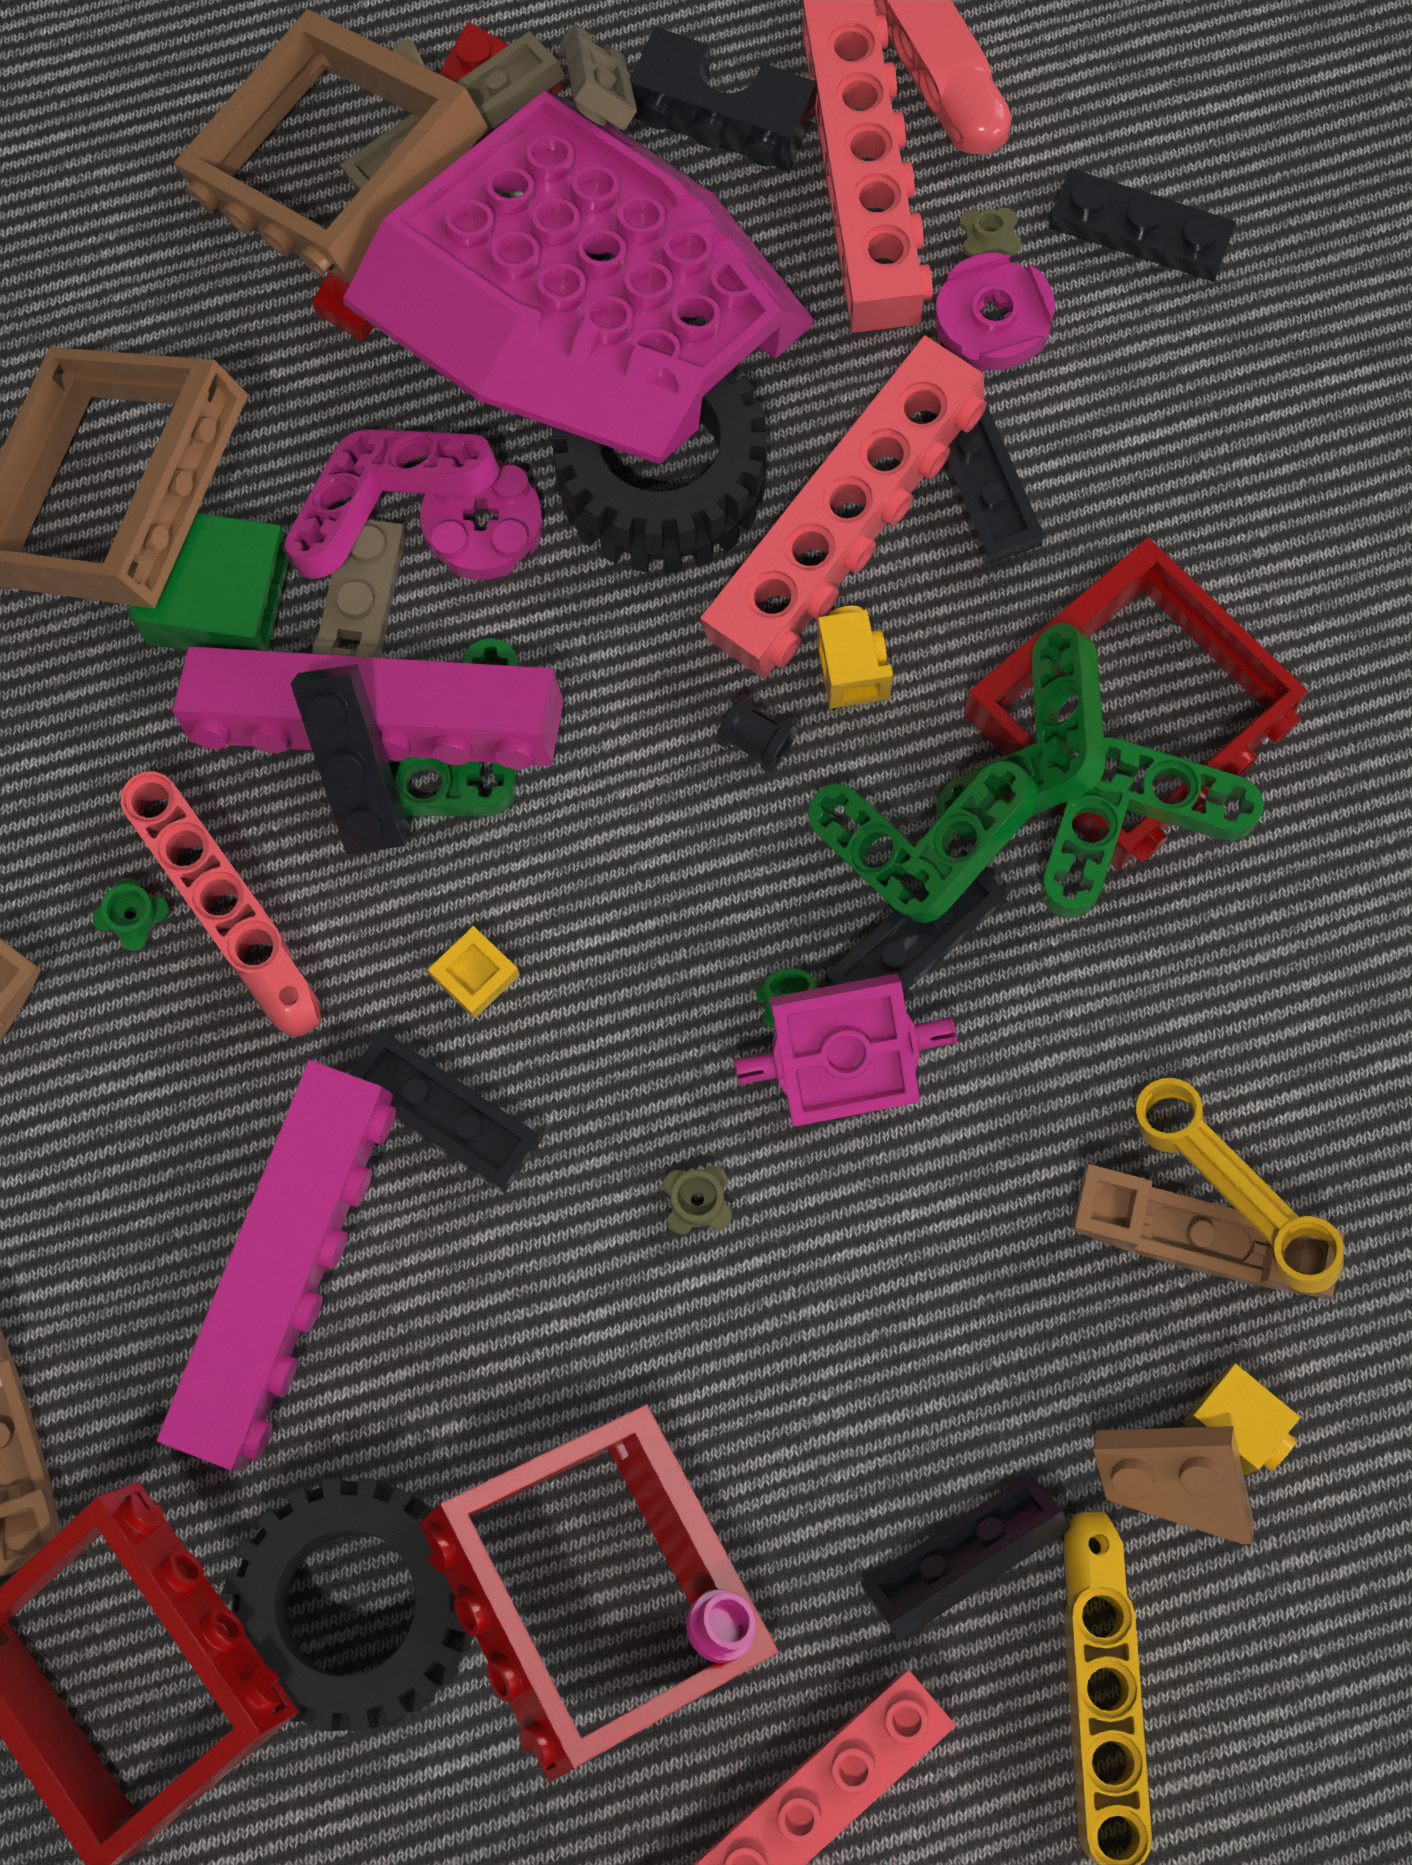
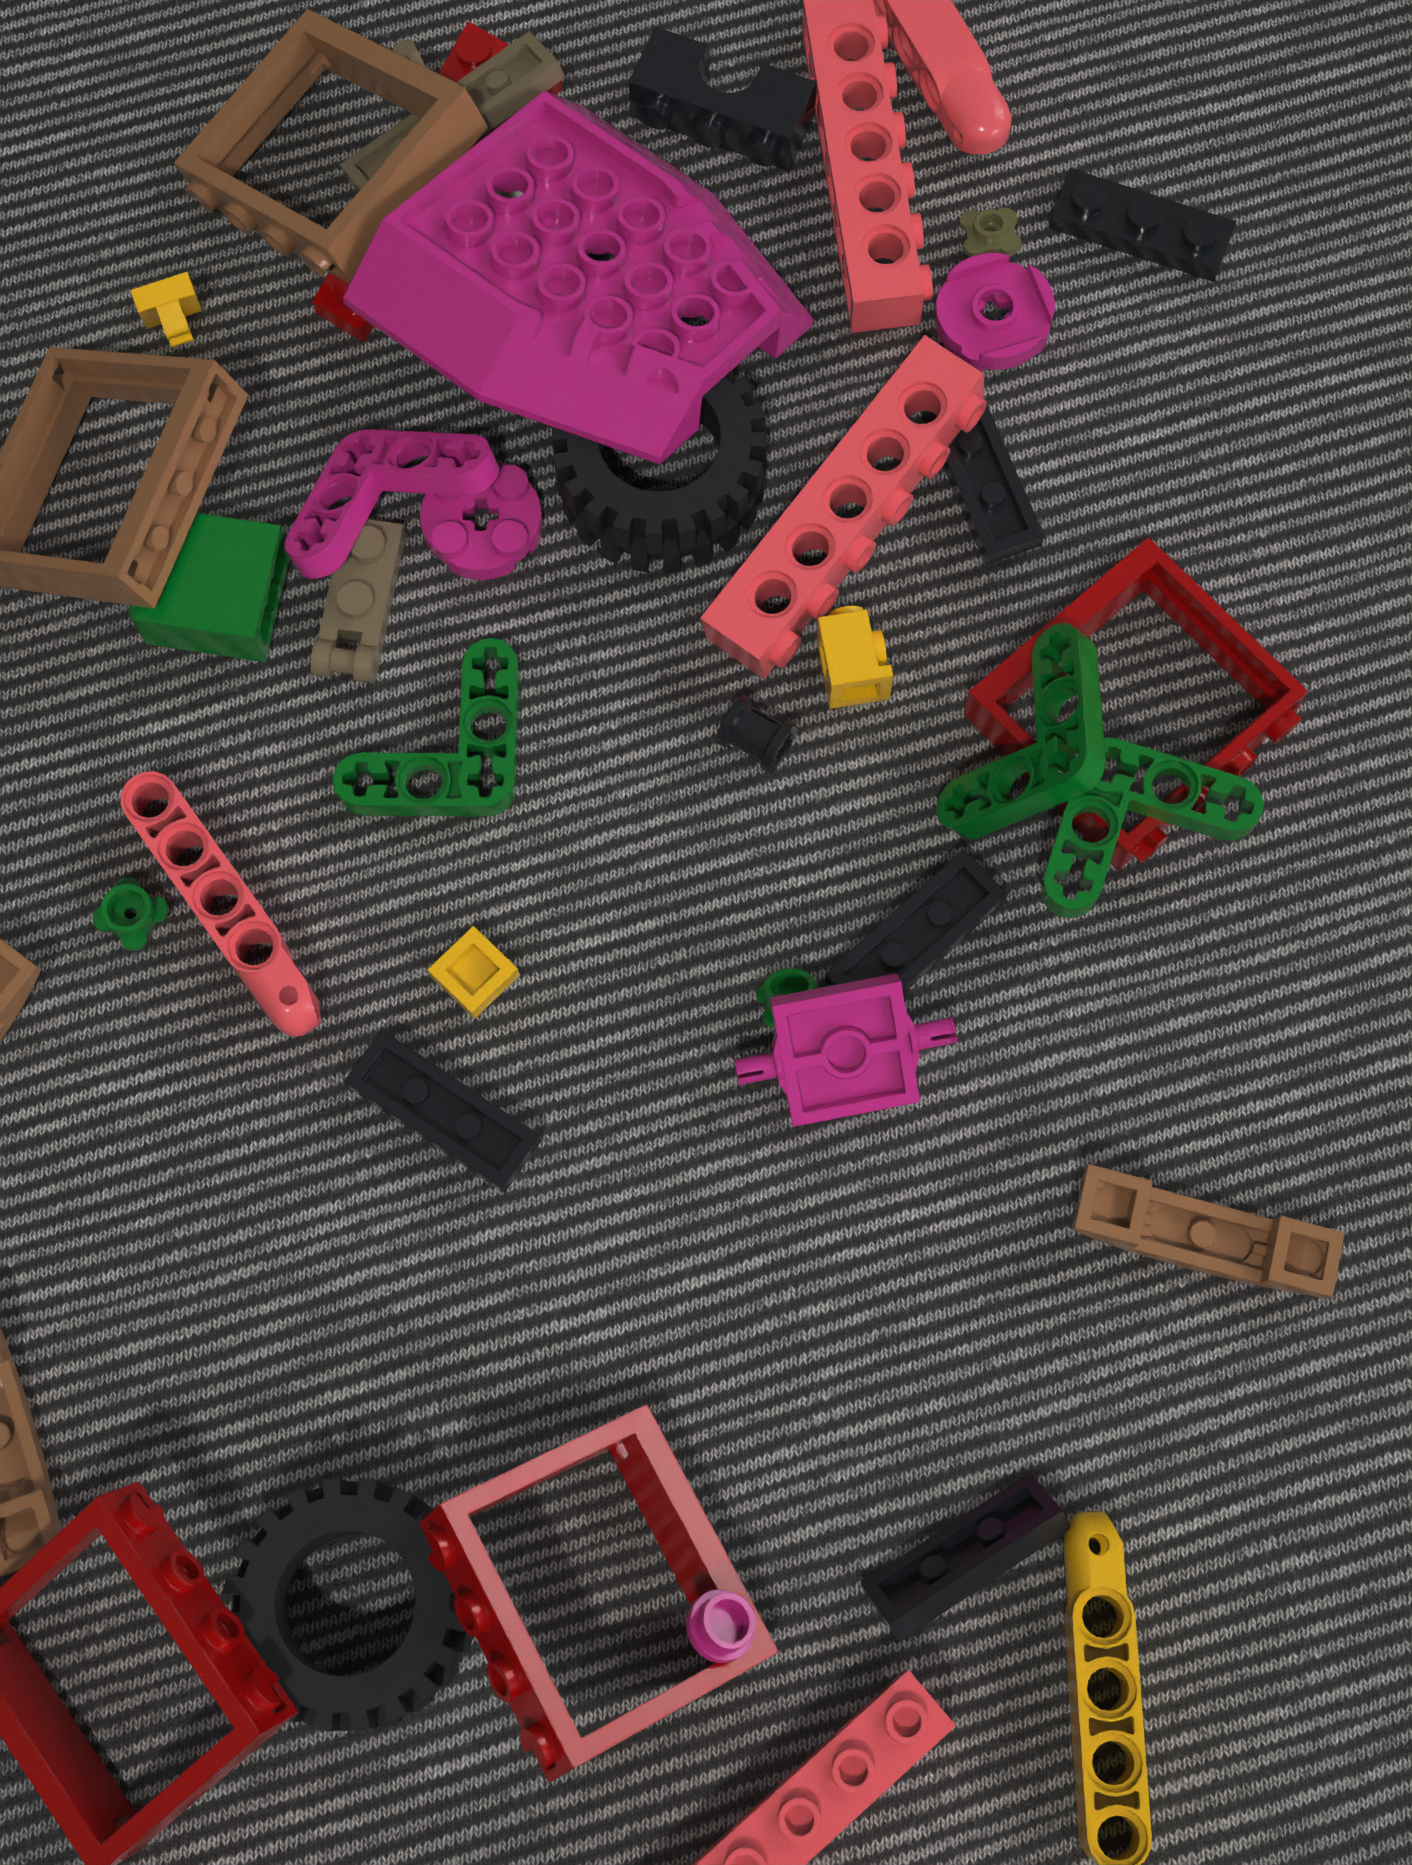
(168, 304): none -> yellow tile
(277, 1268): dark pink brick -> none
(351, 758): black plate -> none
(418, 705): dark pink brick -> none
(598, 79): dark tan plate -> none
(684, 1186): olive plate -> none
(931, 858): green beam -> none
(1179, 1476): medium nougat wing -> none
(1239, 1184): yellow piece -> none
(1257, 1416): yellow brick -> none

